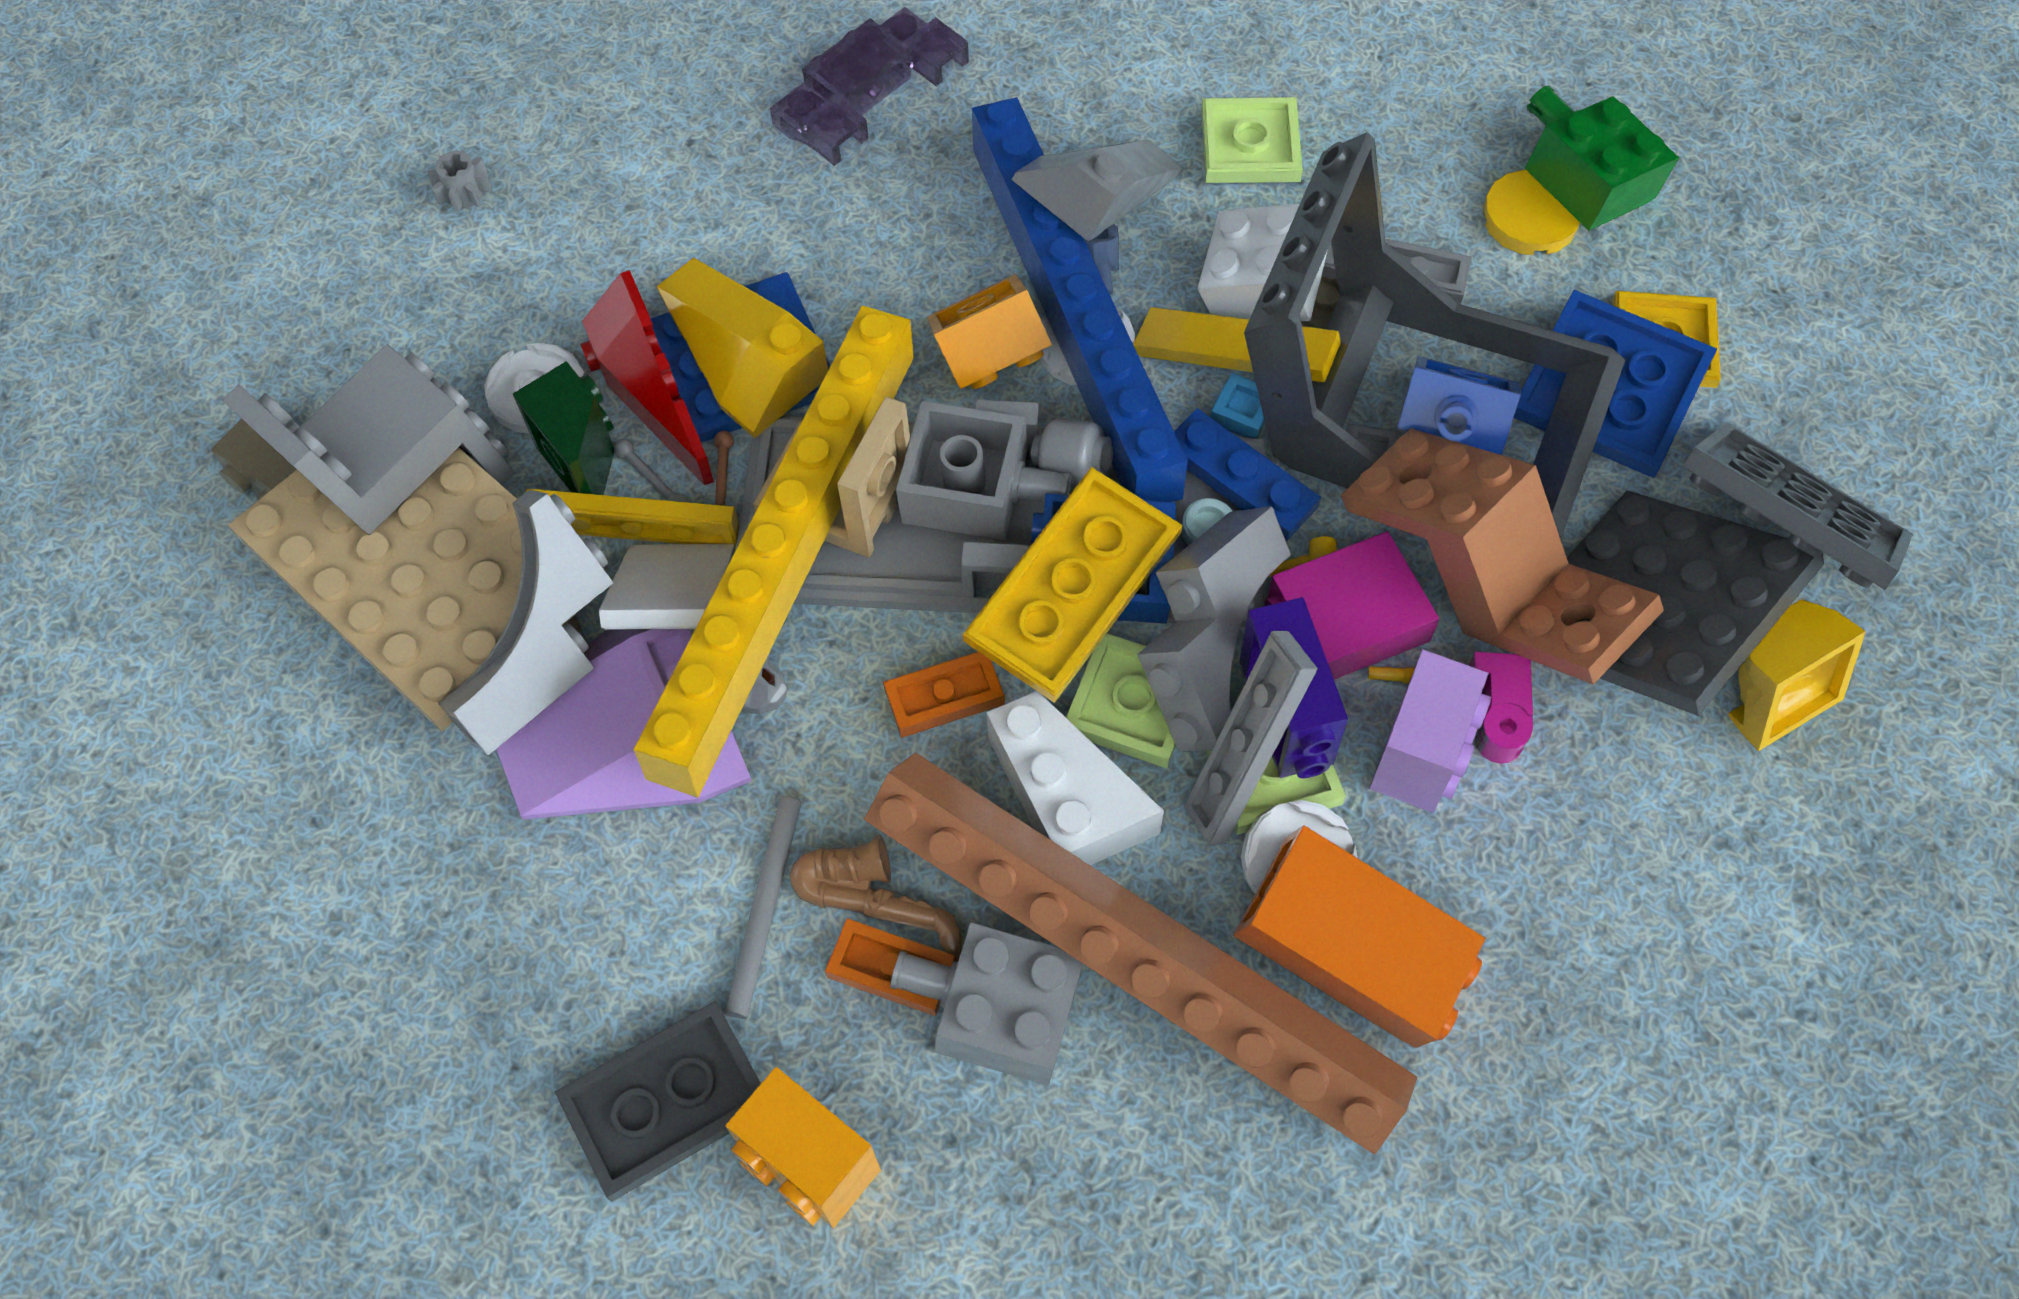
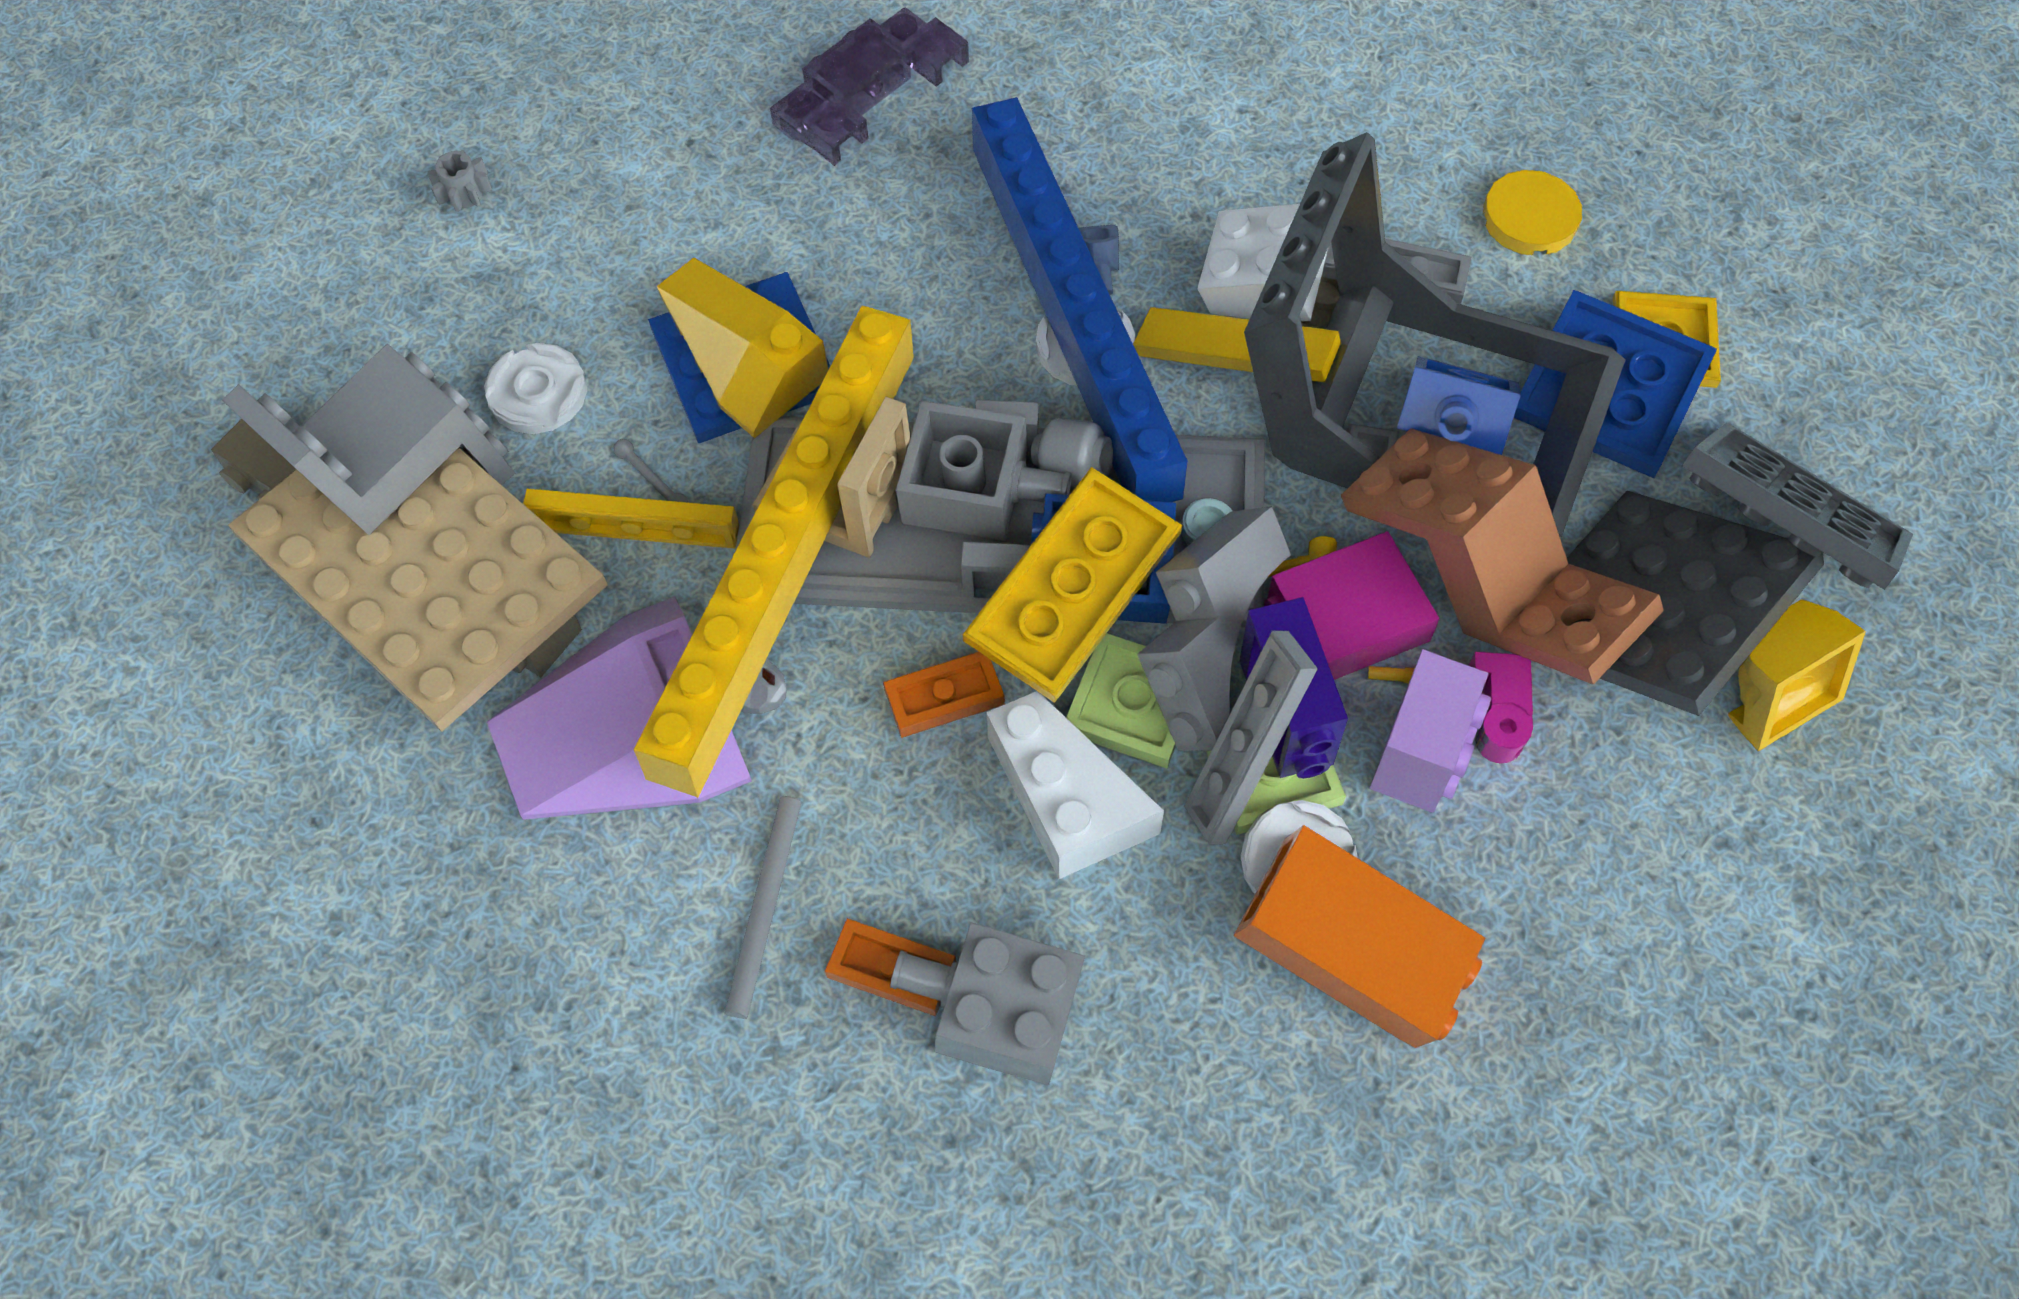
(535, 654): arch -> none
(569, 427): dark green slope -> none
(638, 371): red wedge -> none
(659, 1100): dark grey plate -> none
(664, 586): white tile -> none
(723, 441): nougat hinge -> none
(804, 1147): light orange brick -> none
(843, 881): medium nougat piece -> none
(990, 333): light orange slope -> none
(1097, 184): light grey wedge -> none
(1144, 952): nougat brick -> none
(1239, 407): dark azure plate -> none
(1243, 473): blue plate -> none
(1251, 140): yellowish green plate -> none
(1597, 158): green brick -> none

